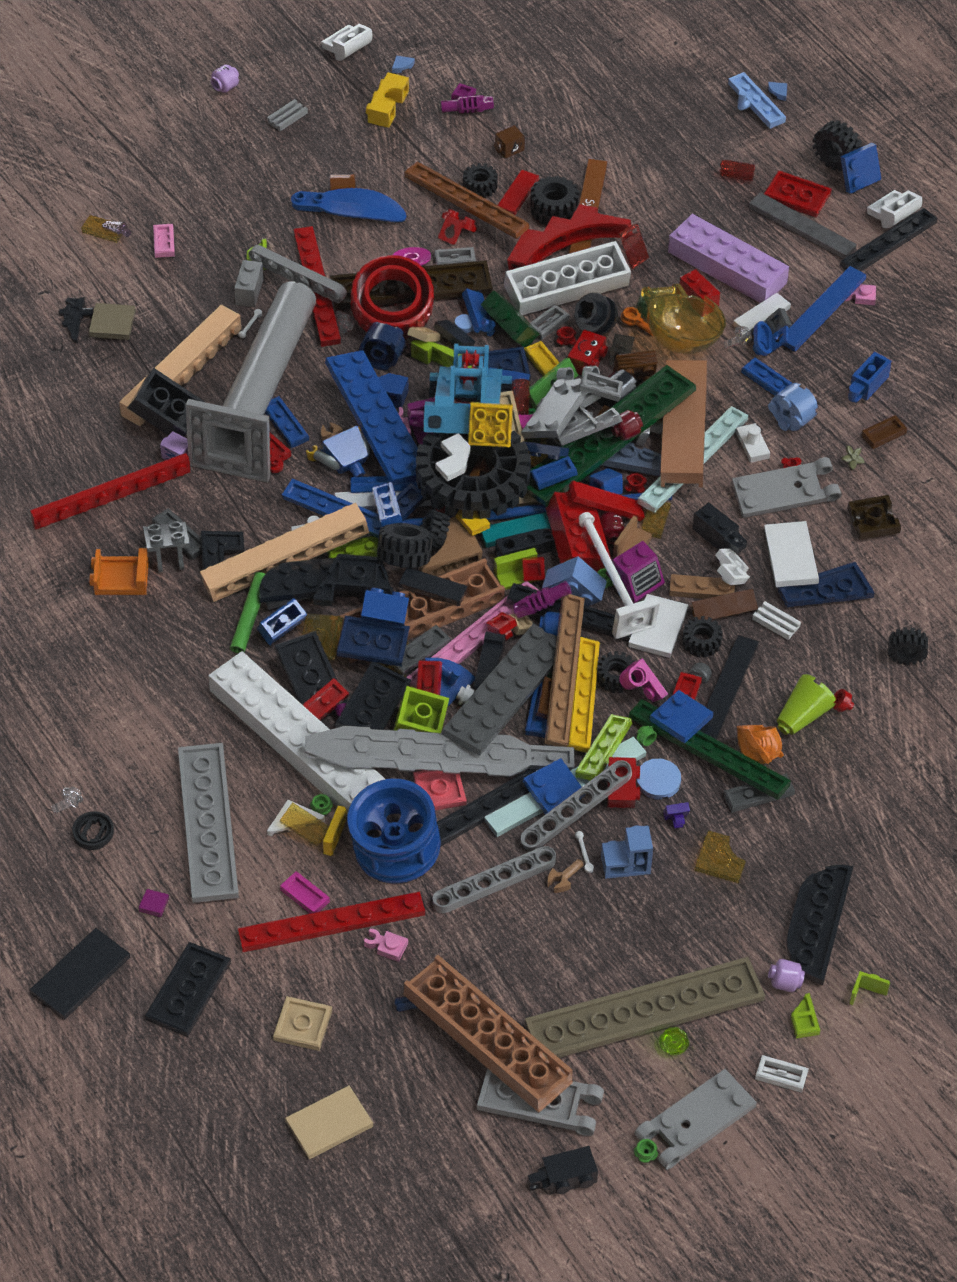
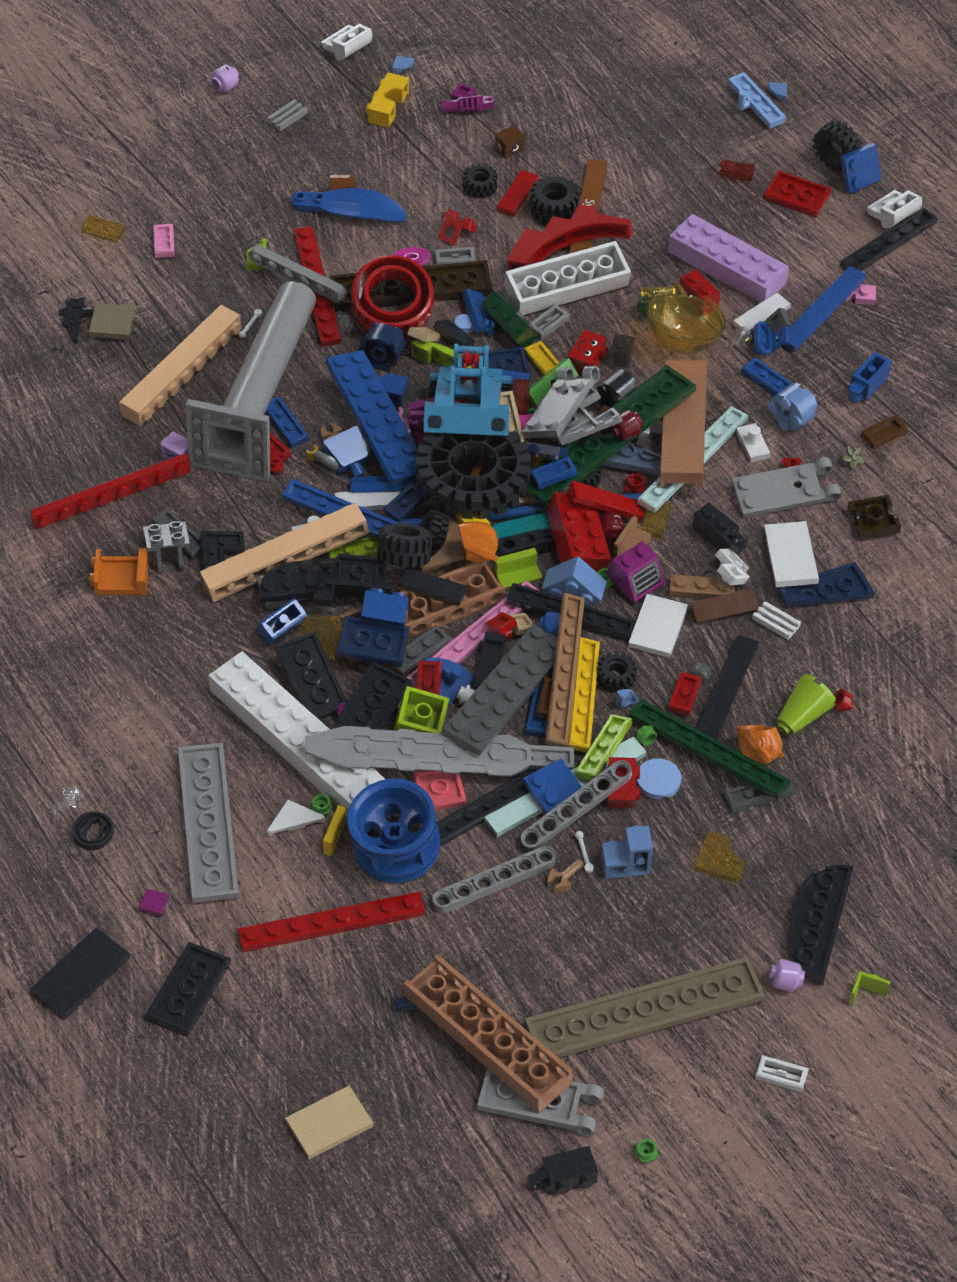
(117, 227): bar -> none
(162, 403): black brick -> none
(247, 616): bright green piece -> none
(248, 283): light grey brick -> none
(302, 1023): tan tile -> none
(304, 824): clear yellow tile -> none
(304, 893): dark pink tile -> none
(326, 699): red plate -> none
(387, 504): tile -> none
(389, 945): bright pink plate -> none
(458, 454): white tile -> none
(467, 200): dark orange tile -> none
(479, 541): none -> orange helmet
(490, 424): yellow tile -> none
(533, 568): red plate -> none
(541, 599): magenta hinge -> none
(566, 336): red plate -> none
(596, 313): black piece -> none
(600, 388): light grey tile -> none
(607, 480): blue brick -> none
(626, 698): none -> medium blue tile
(631, 317): orange plate -> none
(634, 246): clear red piece -> none
(634, 616): white tile -> none
(638, 364): reddish brown brick -> none
(645, 678): dark pink plate -> none
(677, 813): dark purple tile -> none
(677, 1035): clear neon green plate -> none
(681, 716): blue plate -> none
(702, 646): black tyre -> none
(705, 1109): light grey hinge -> none
(802, 225): flat silver tile -> none
(805, 1019): lime tile -> none
(908, 646): black tyre -> none

